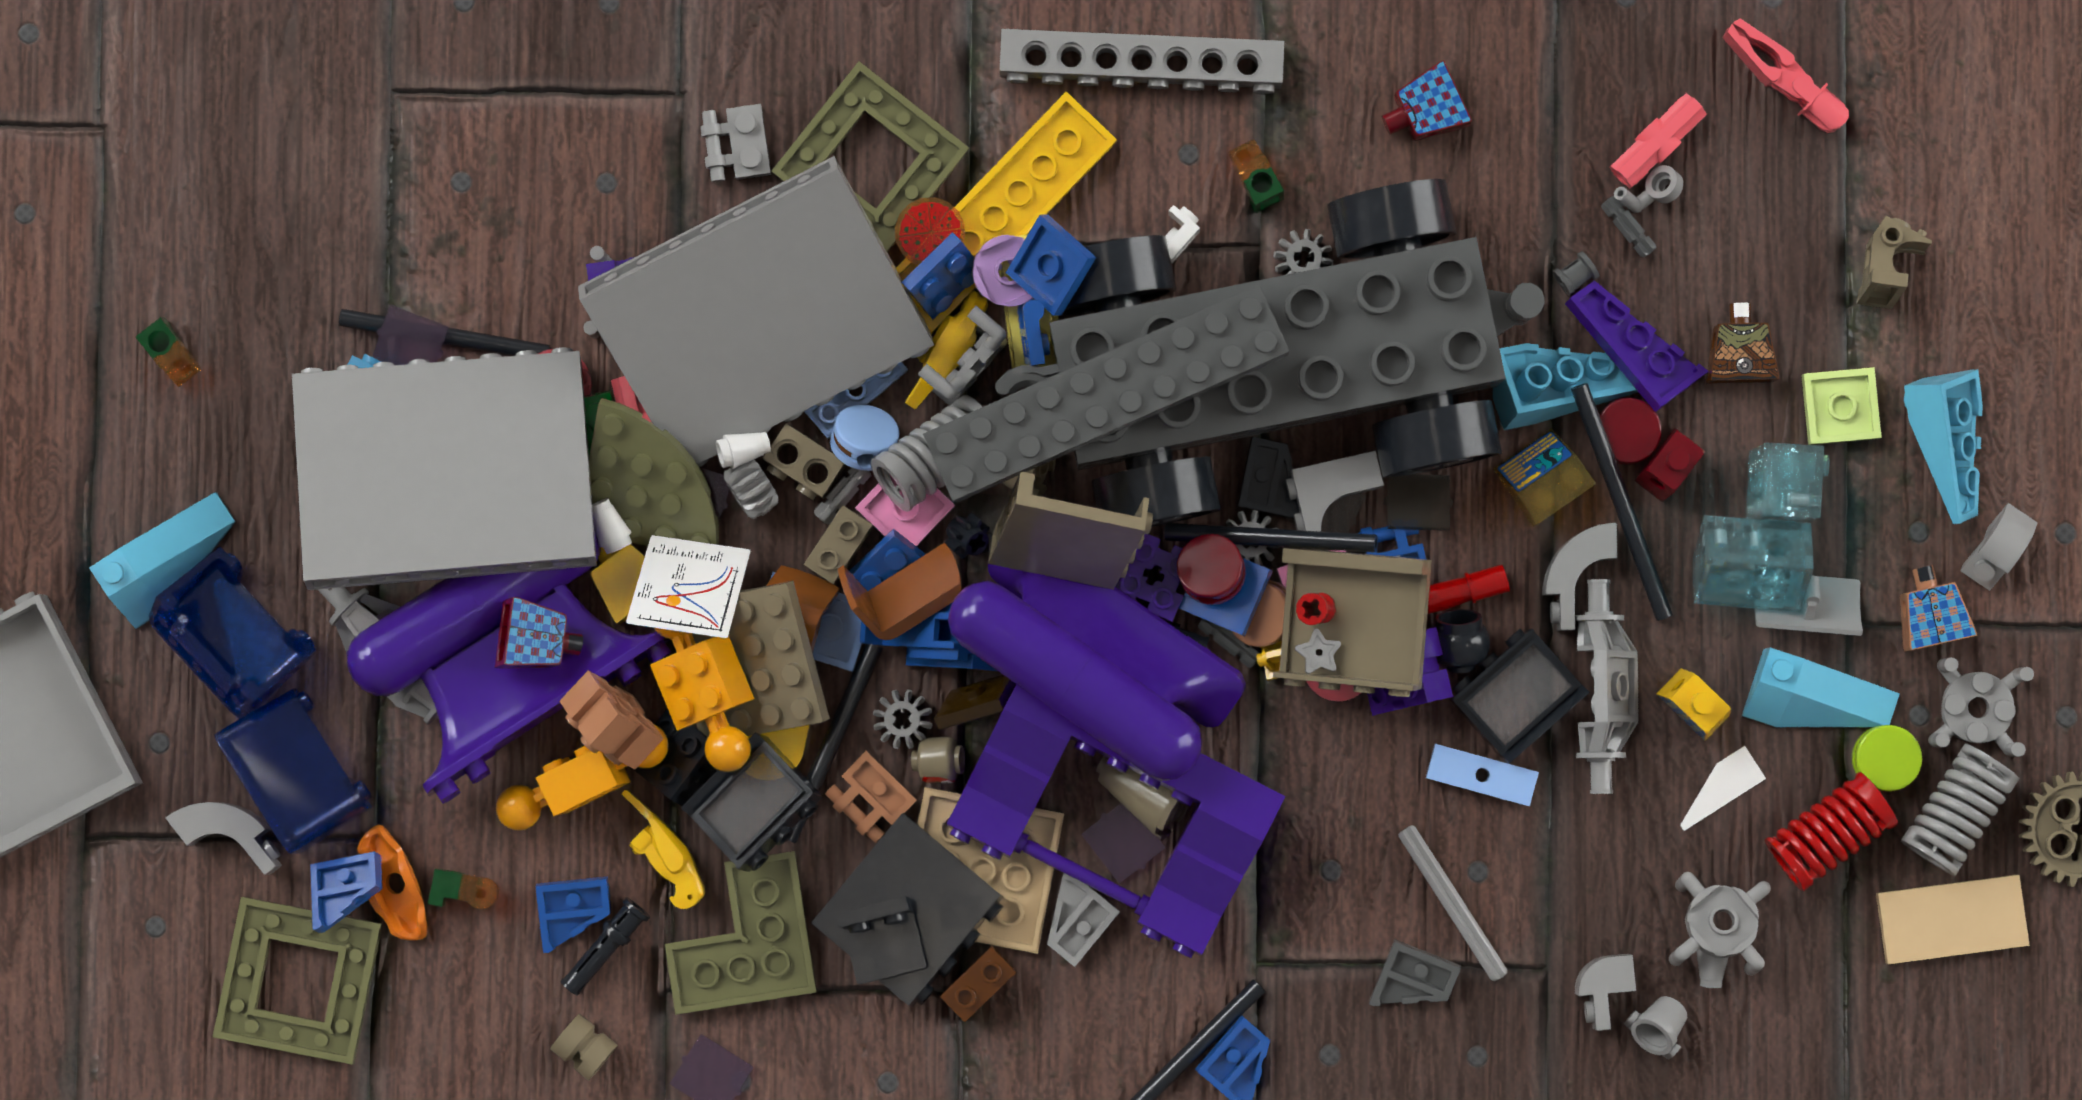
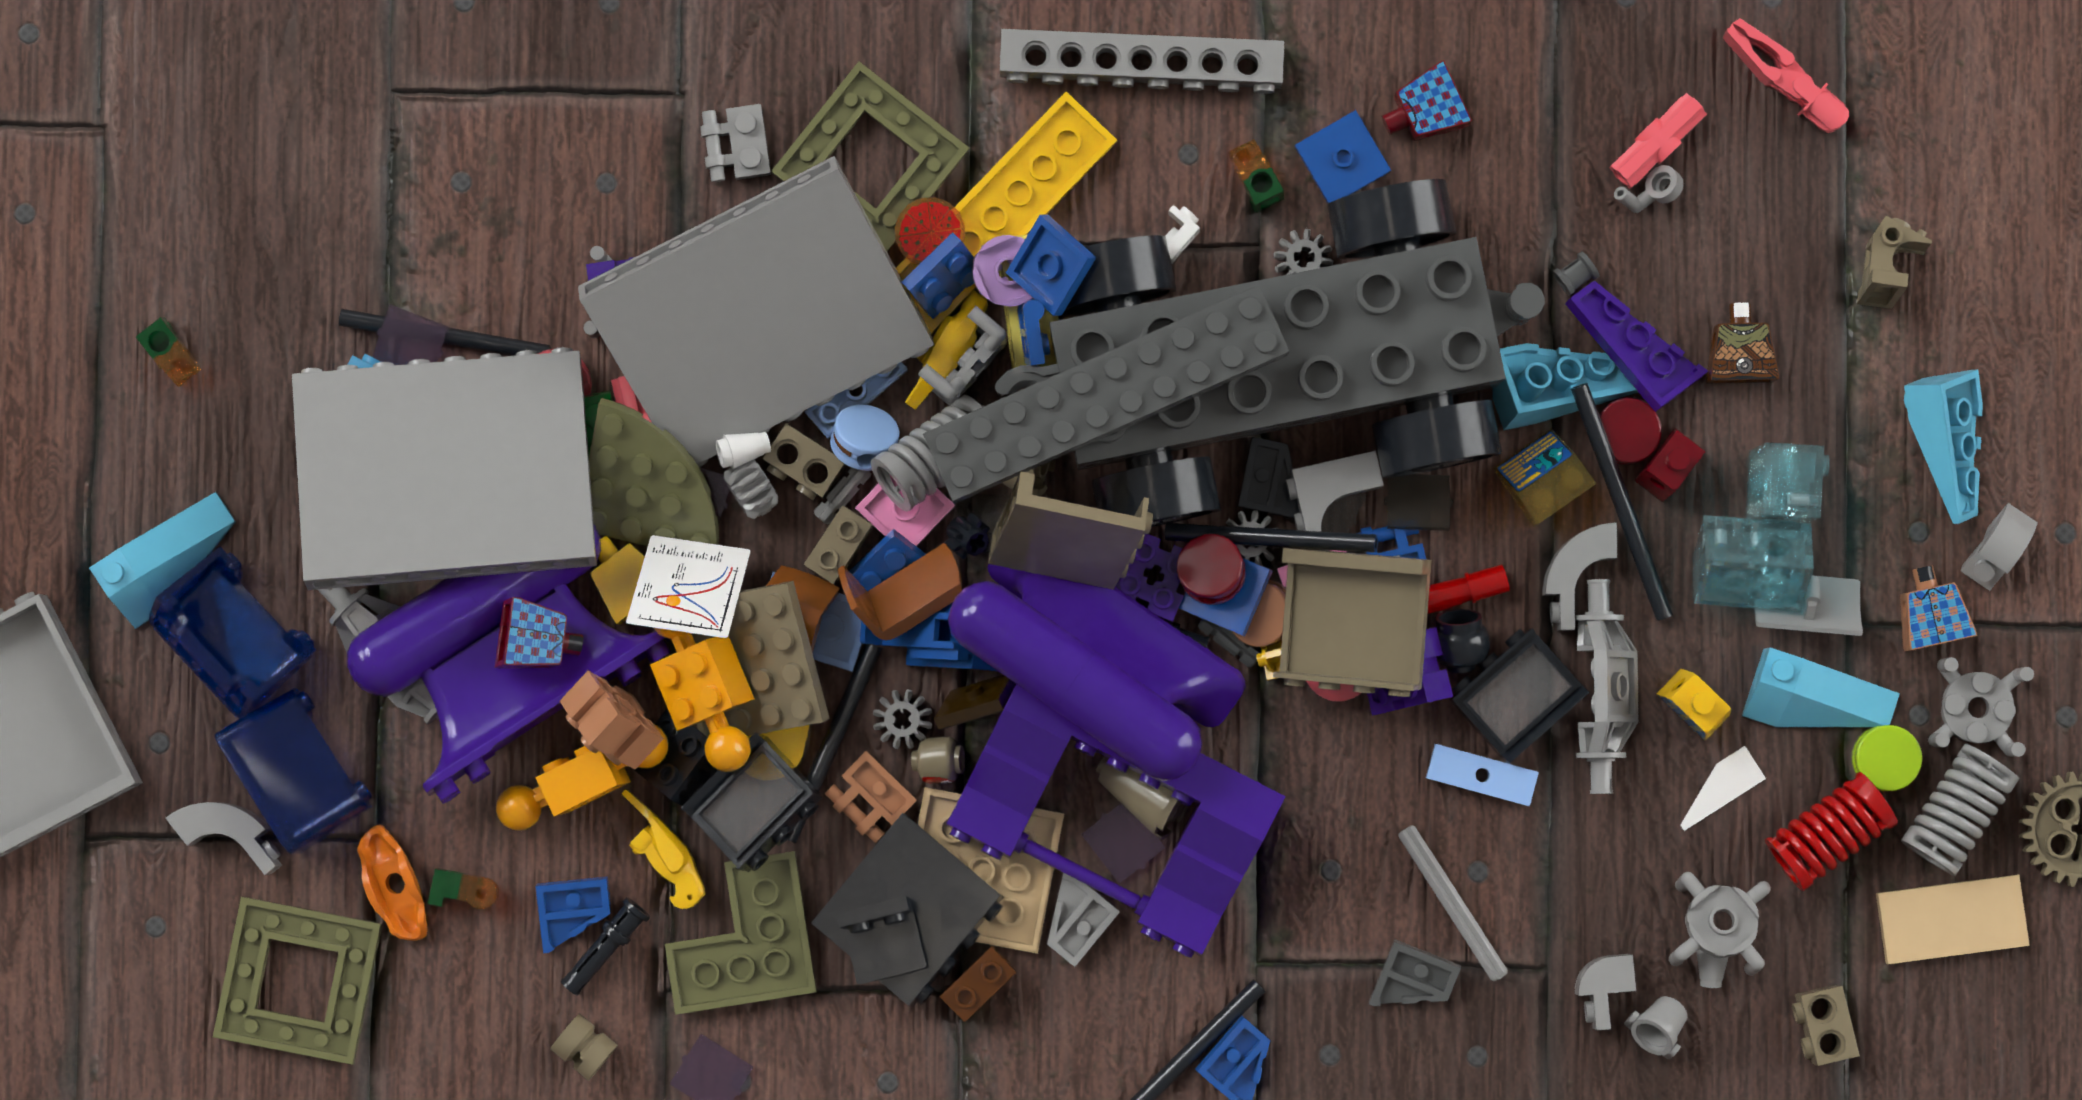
(342, 887): blue wing -> none
(610, 527): white cone -> none
(1305, 610): red bush -> none
(1308, 651): light grey plate -> none
(1342, 157): none -> blue plate
(1628, 226): dark grey axle -> none
(1835, 1021): none -> dark tan brick
(1841, 406): yellowish green plate -> none

